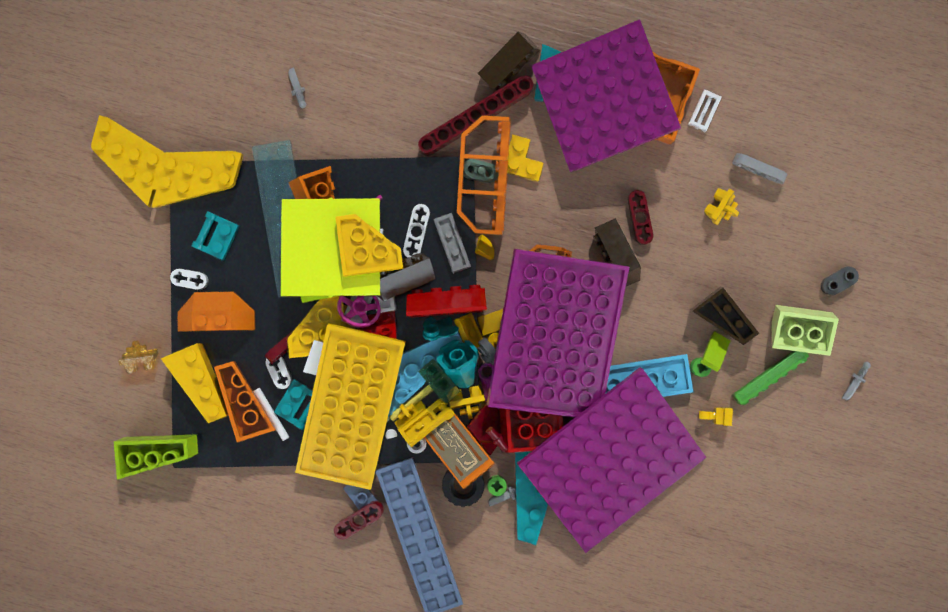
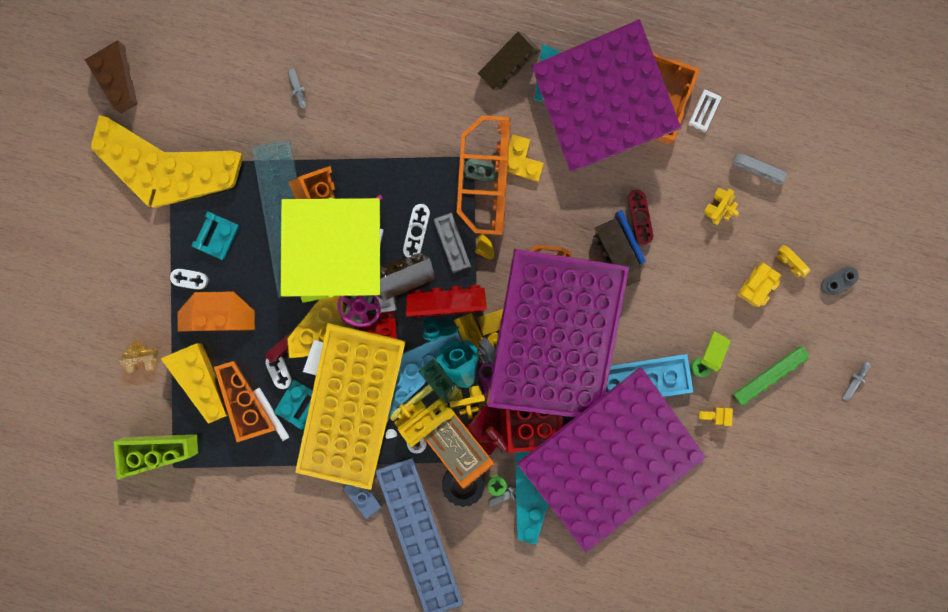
(113, 75): none -> reddish brown wedge
(355, 527): dark red beam -> none
(364, 248): yellow plate -> none
(481, 108): dark red beam -> none
(630, 236): none -> blue bar
(724, 314): dark brown wedge -> none
(759, 284): none -> yellow brick
(787, 256): none -> yellow plate
(803, 330): yellowish green slope -> none

